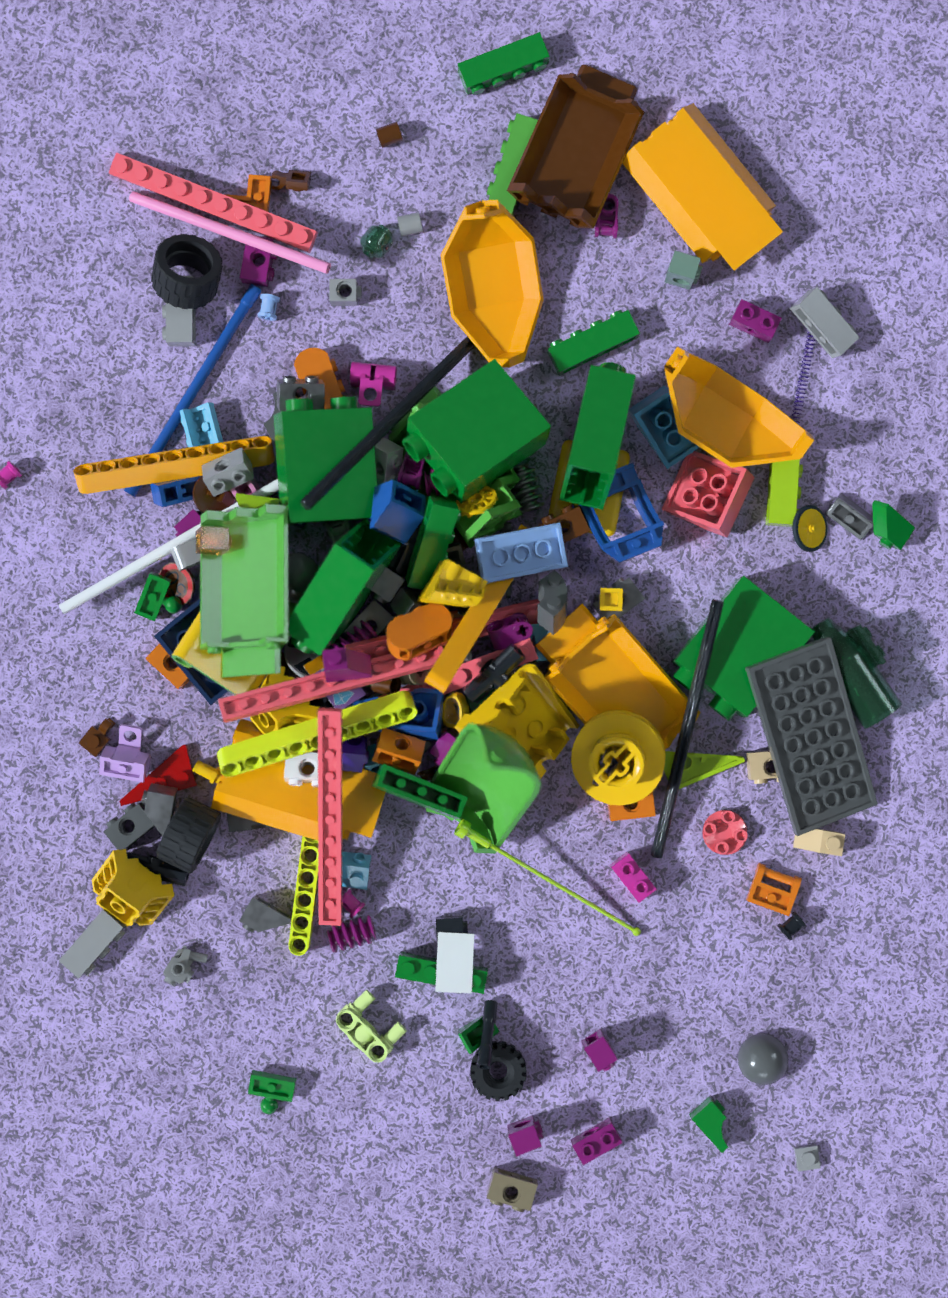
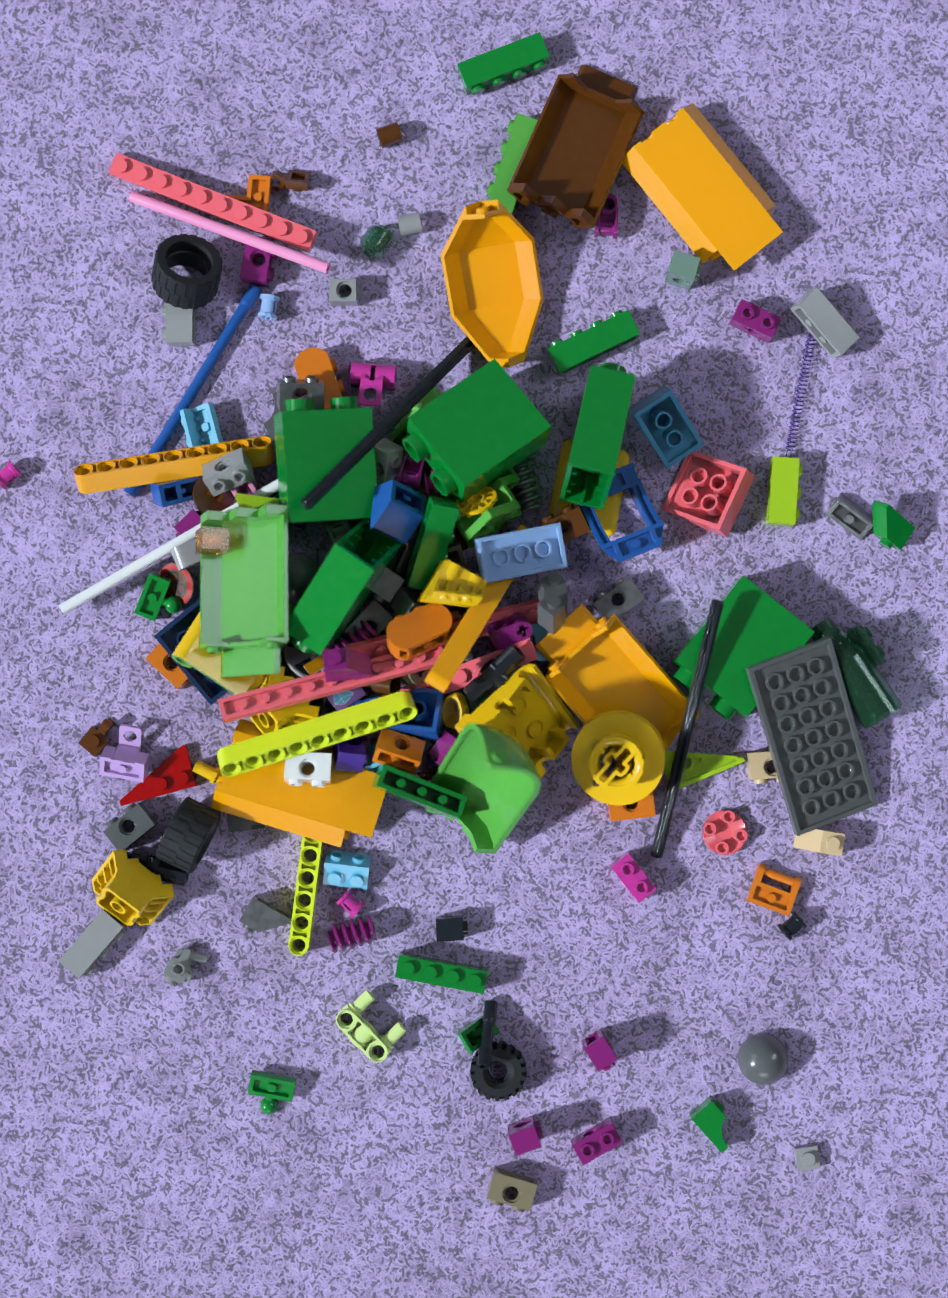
(159, 805): flat silver slope -> none
(330, 816): coral plate -> none
(454, 962): white sticker -> none
(463, 829): lime piece -> none
(611, 599): yellow plate -> none
(729, 416): light orange panel -> none
(809, 528): yellow wheel -> none

